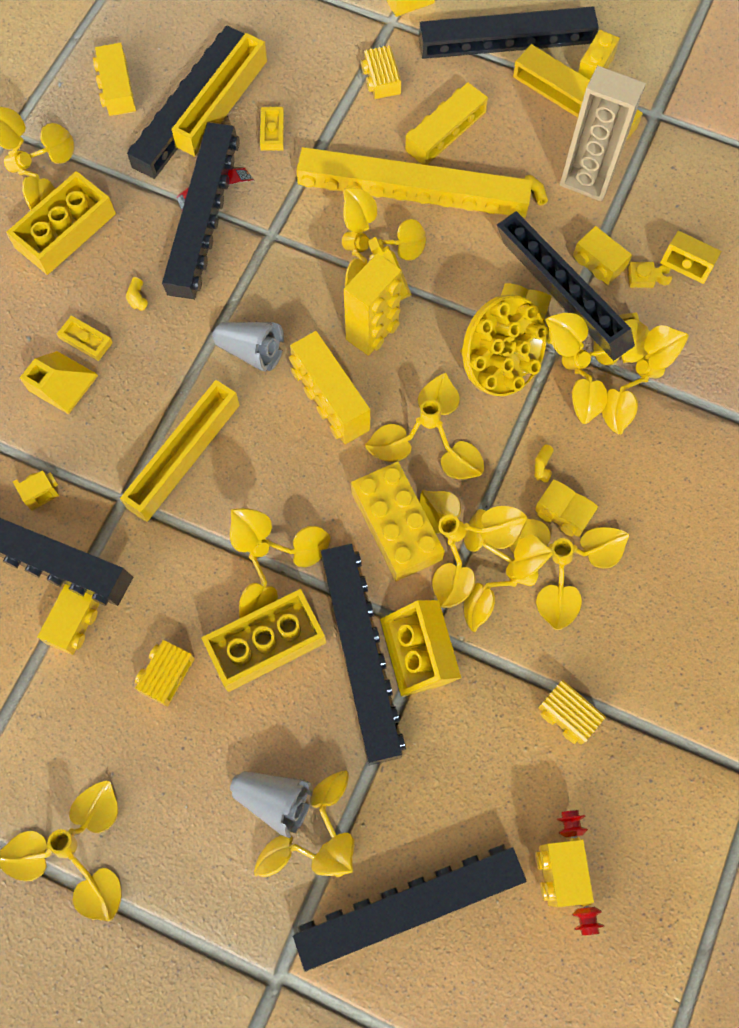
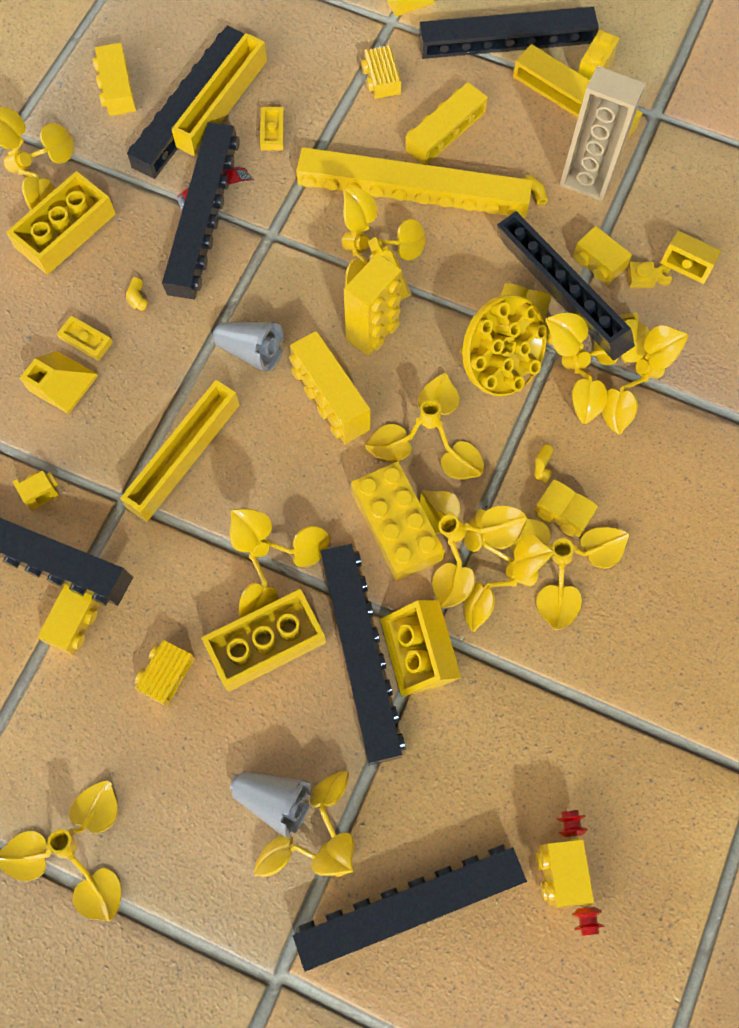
(571, 713): yellow brick -> none

